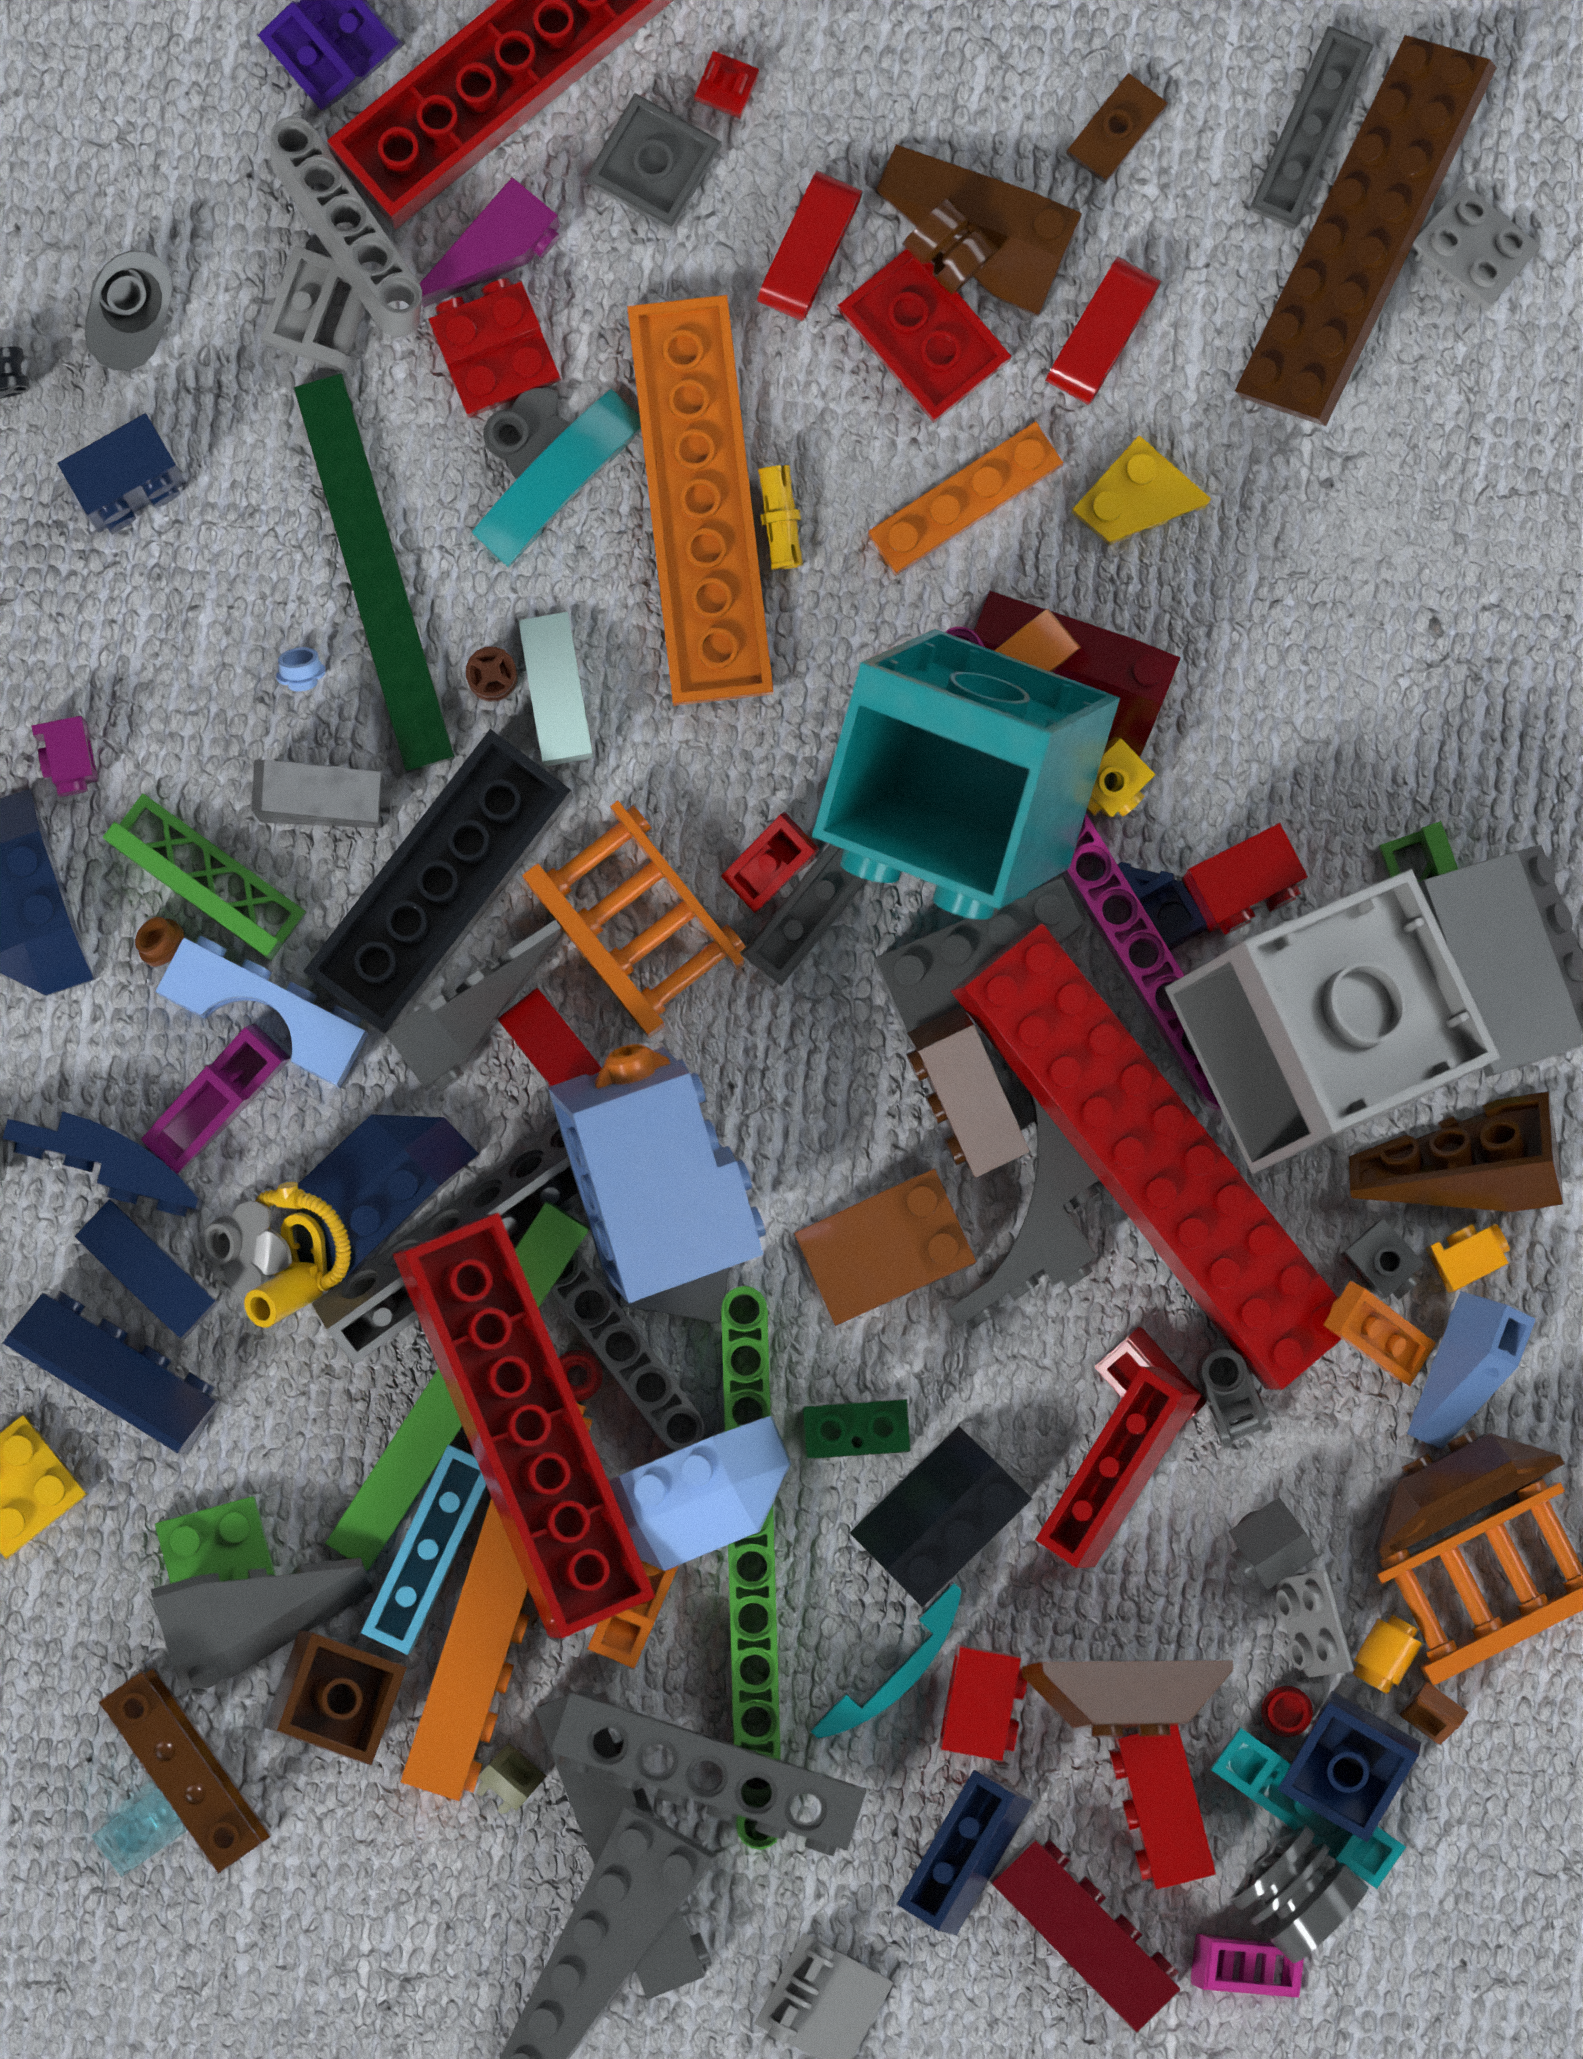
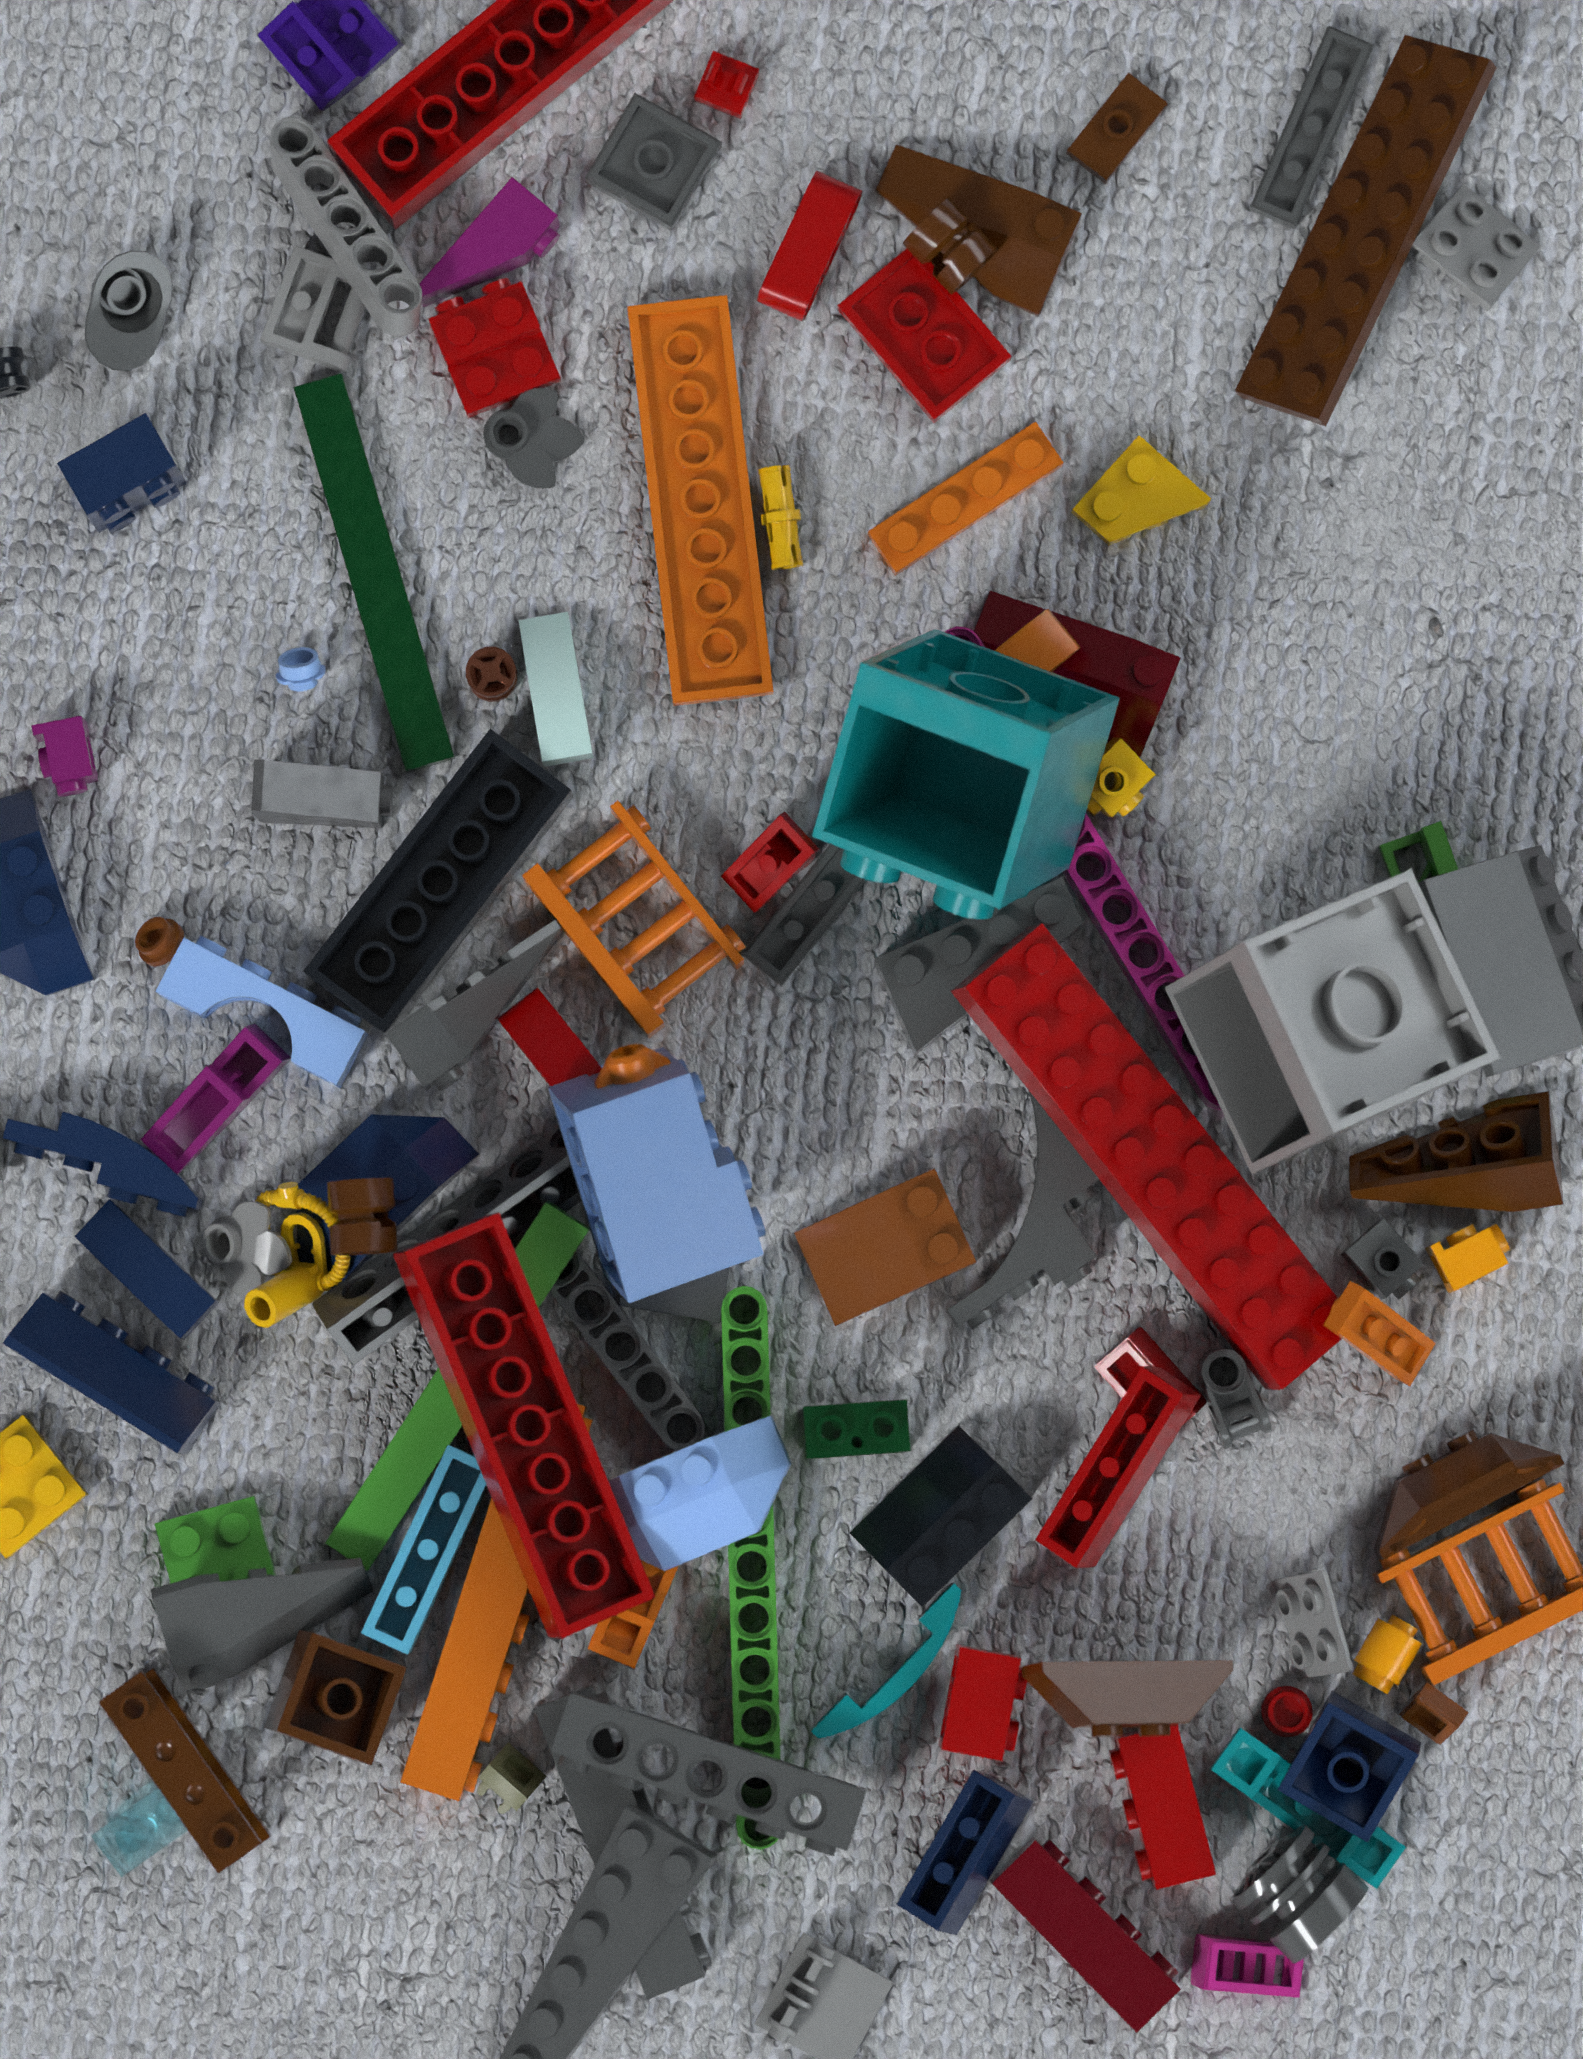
(194, 892): bright green fence -> none
(362, 1216): none -> reddish brown wheel
(557, 476): teal slope -> none
(593, 1369): red plate -> none
(965, 1093): brick -> none
(1103, 330): red beam -> none
(1166, 904): dark blue slope -> none
(1245, 879): red brick -> none
(1271, 1544): dark grey brick -> none
(1472, 1362): medium blue slope -> none

